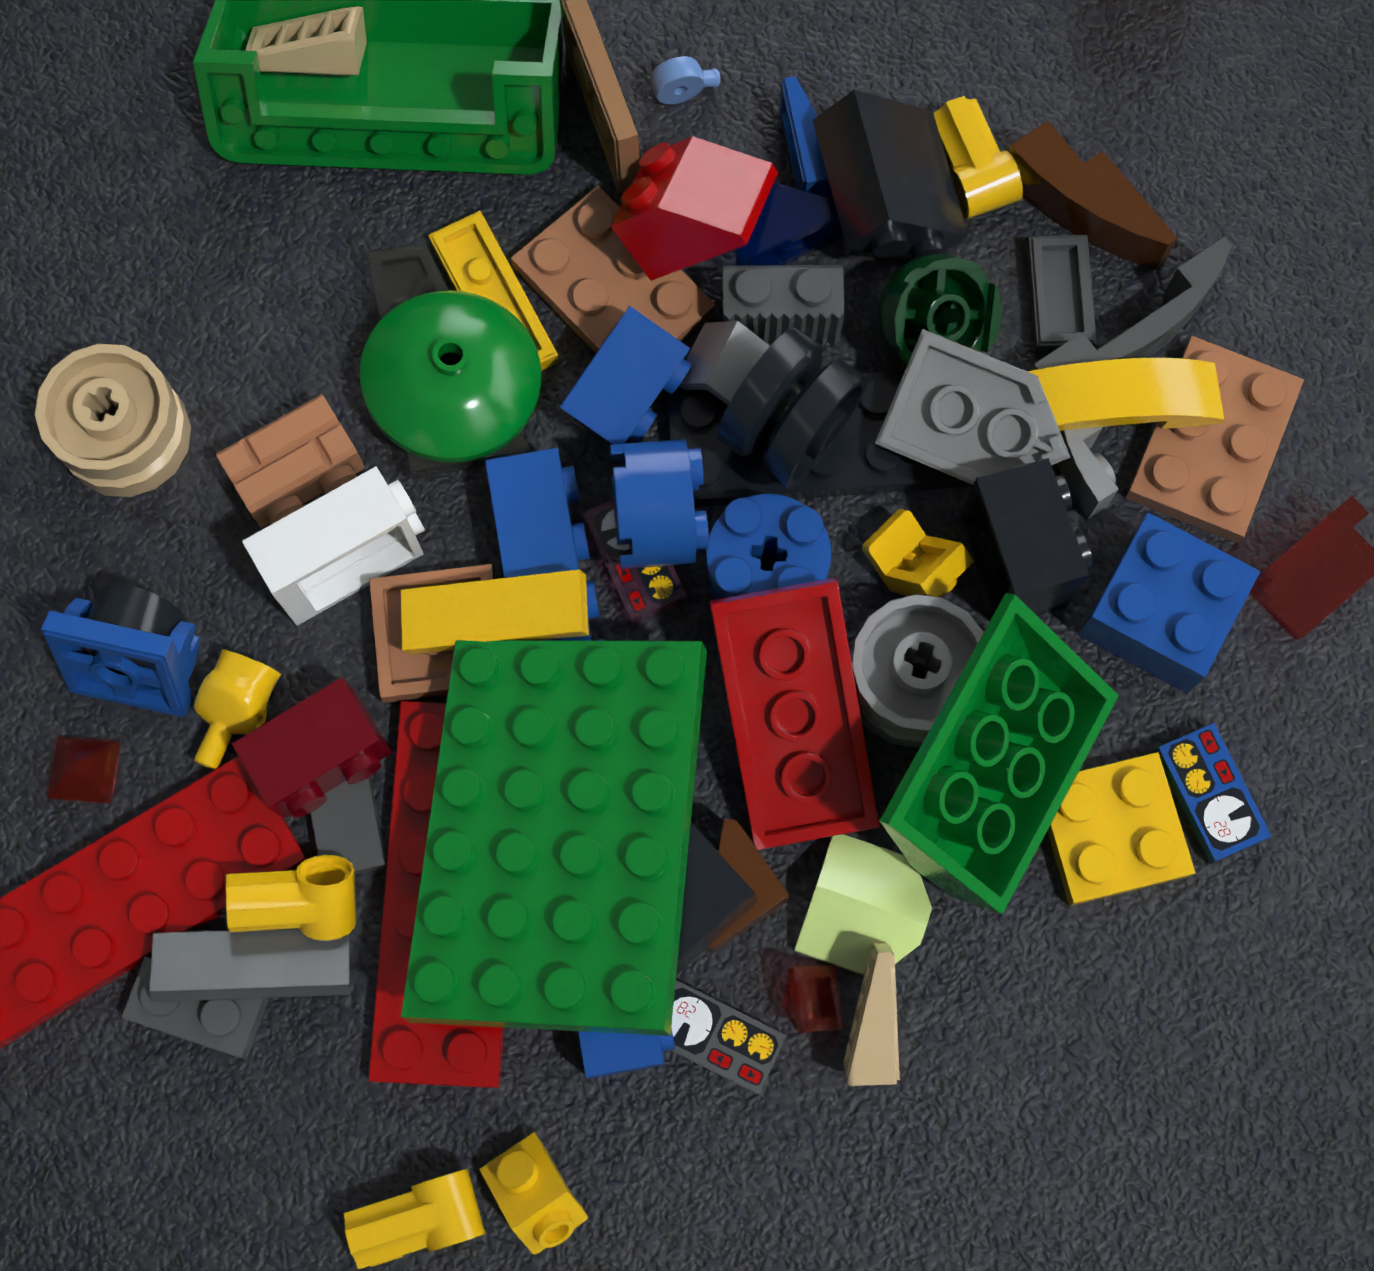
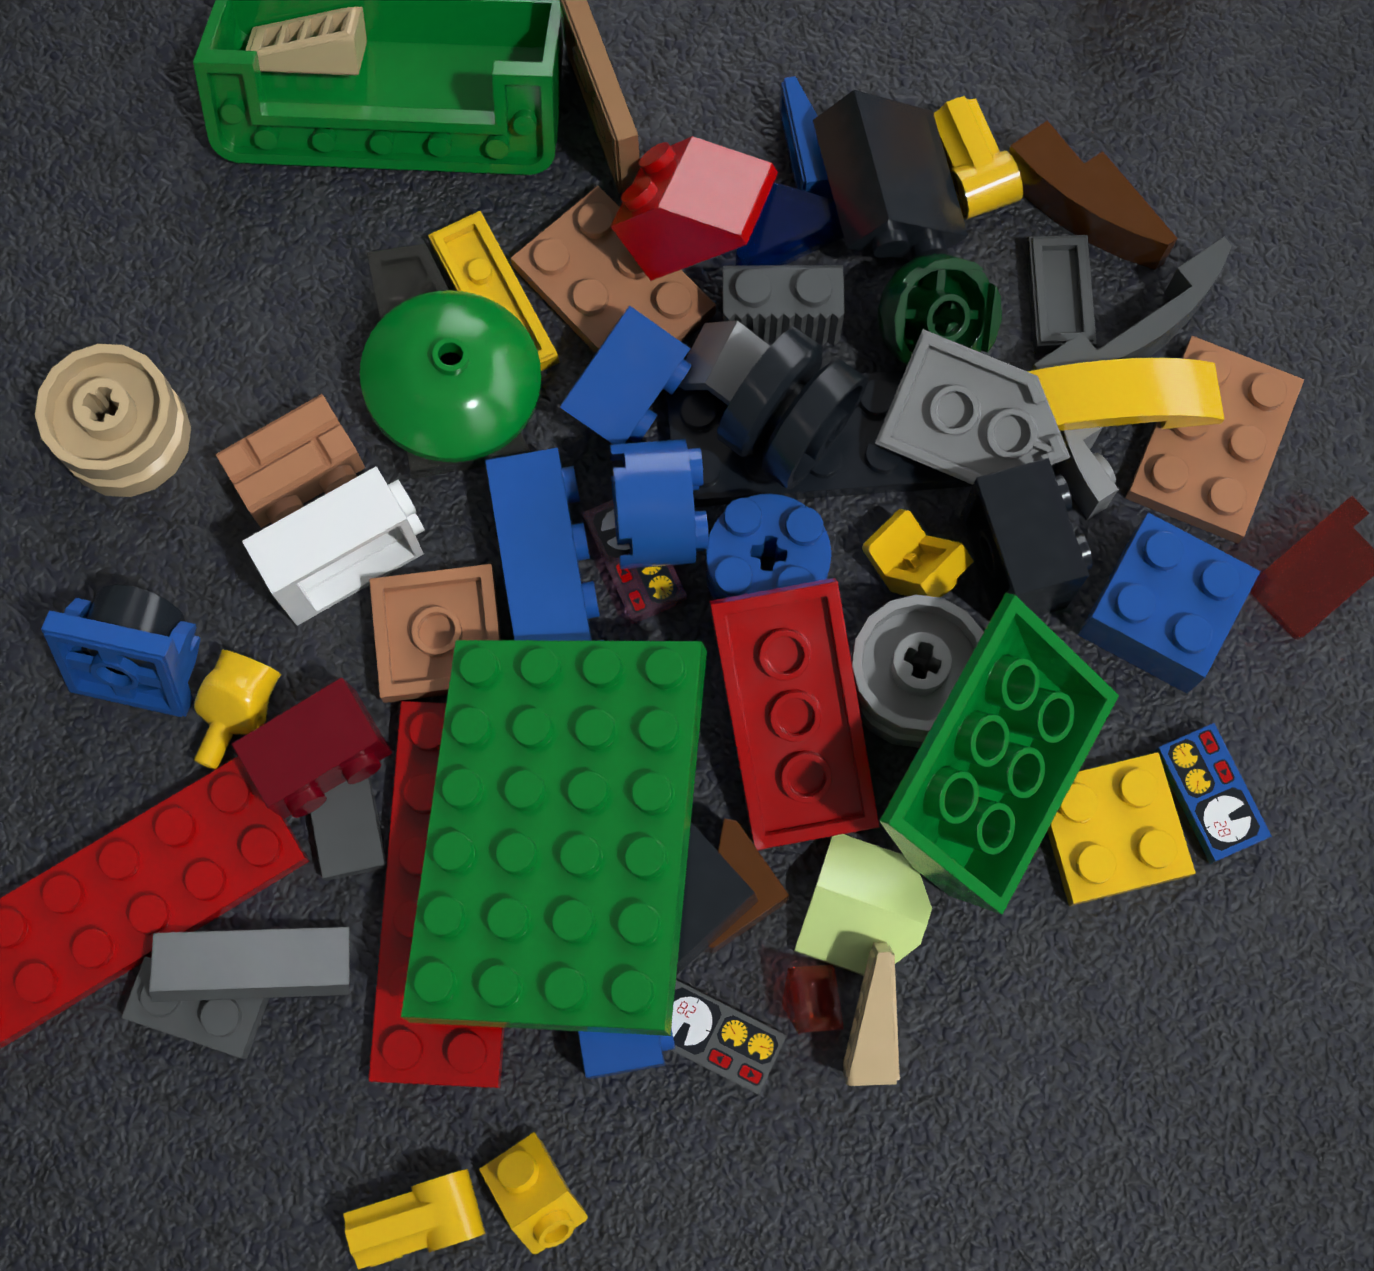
(84, 770): clear red slope -> none
(312, 898): yellow piece -> none
(494, 610): yellow tile -> none
(681, 80): medium blue piece -> none

